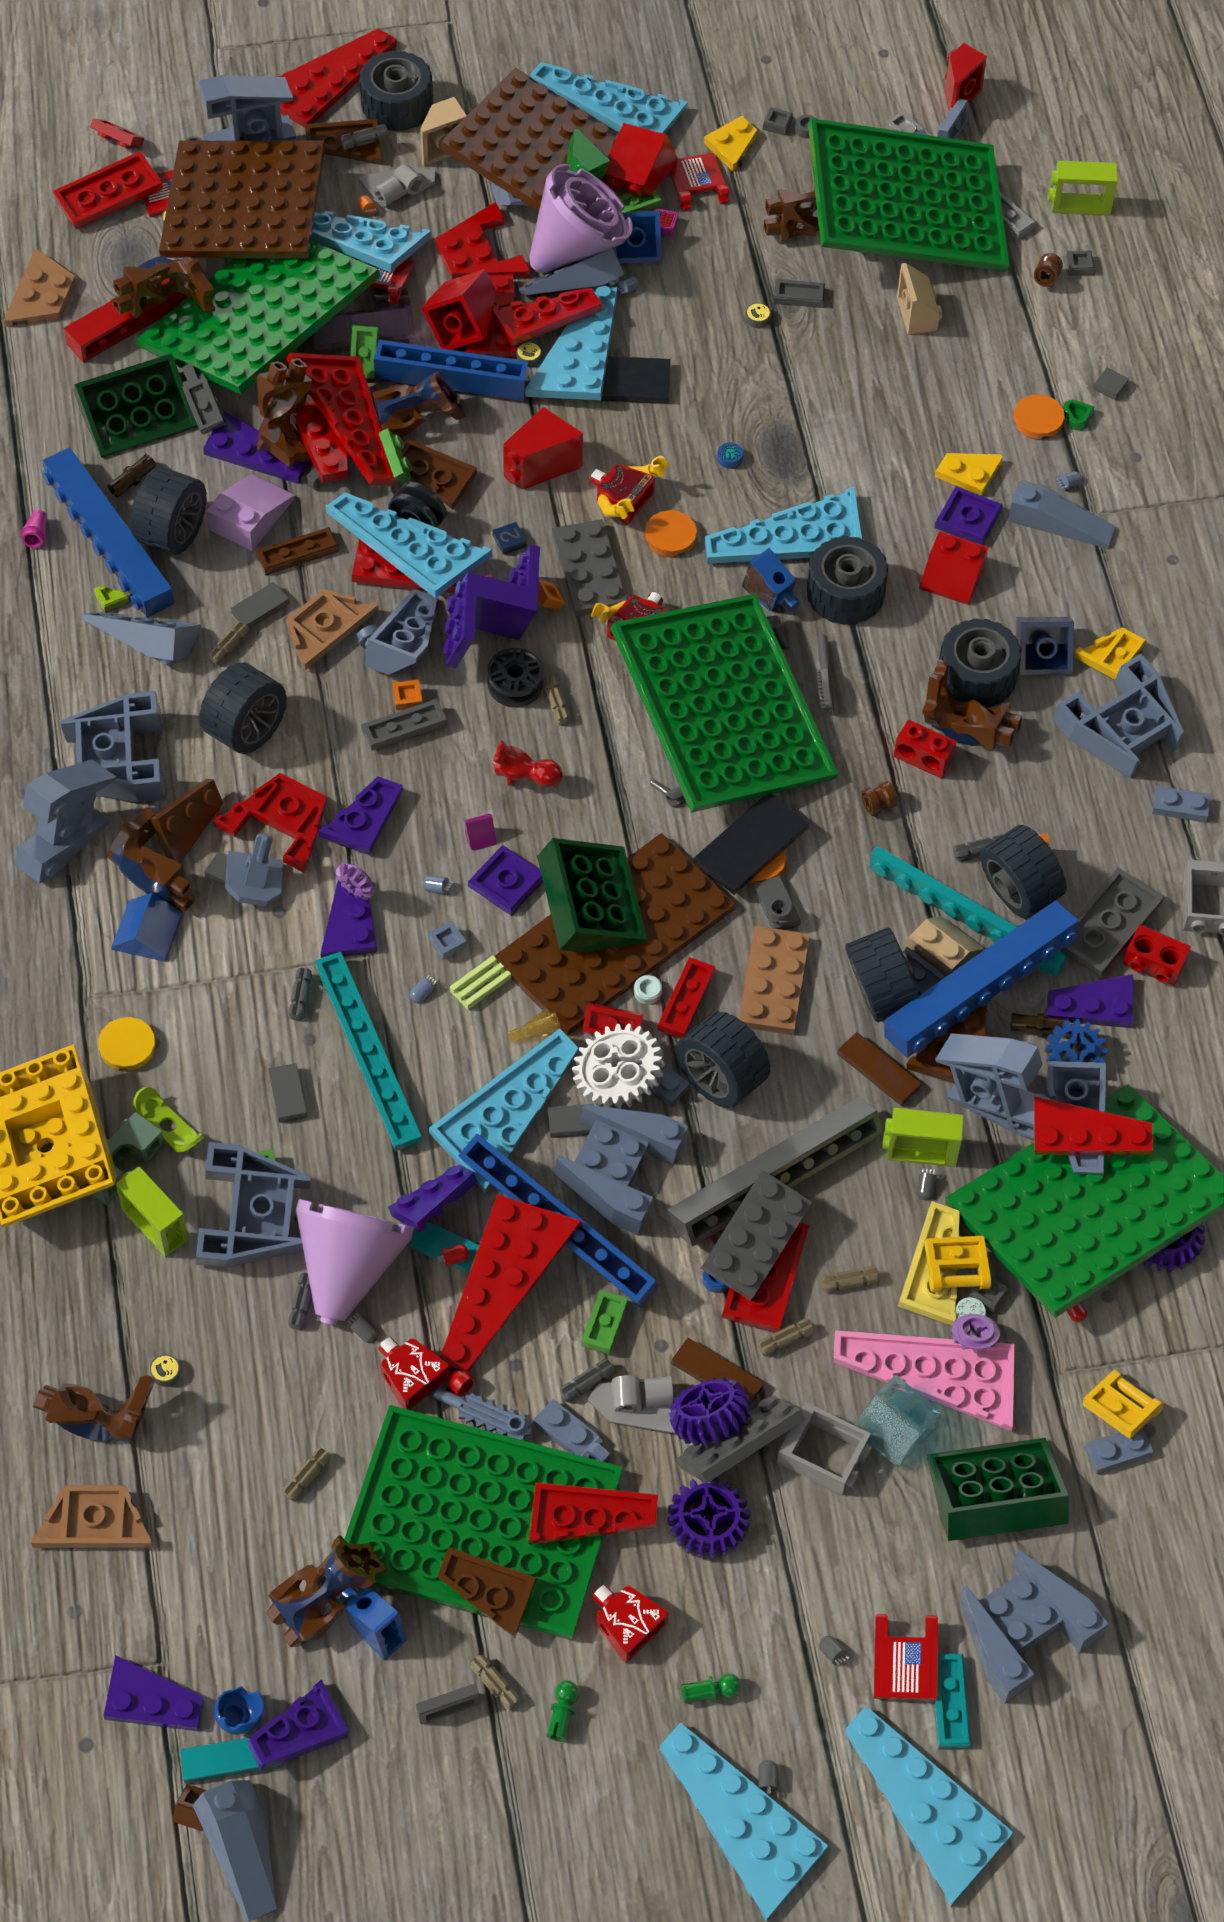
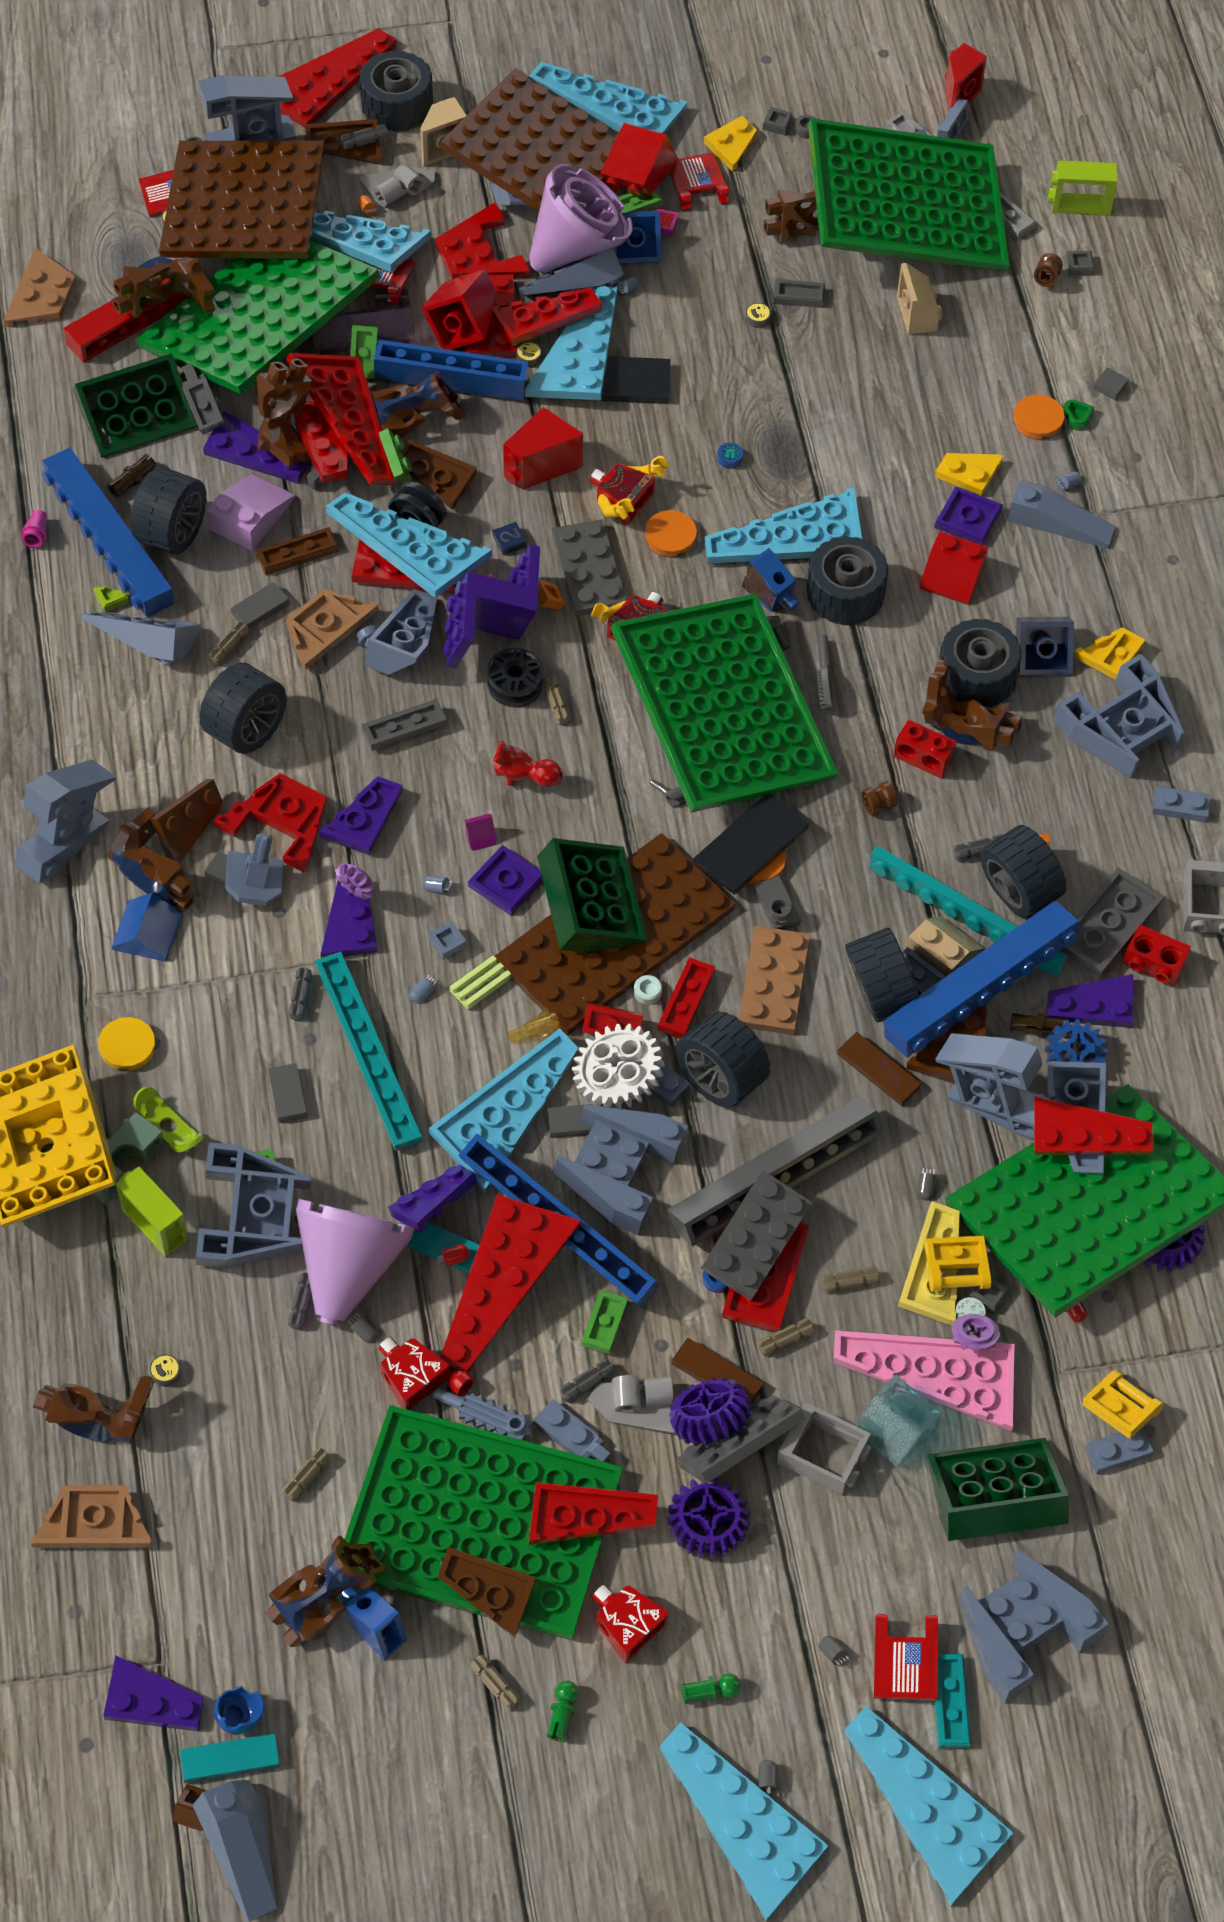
(108, 190): red plate -> none
(108, 739): sand blue wedge -> none
(110, 130): red plate -> none
(299, 1730): dark purple wing -> none
(407, 694): orange plate -> none
(447, 1704): dark grey tile -> none
(585, 155): green slope -> none
(923, 1137): lime window -> none

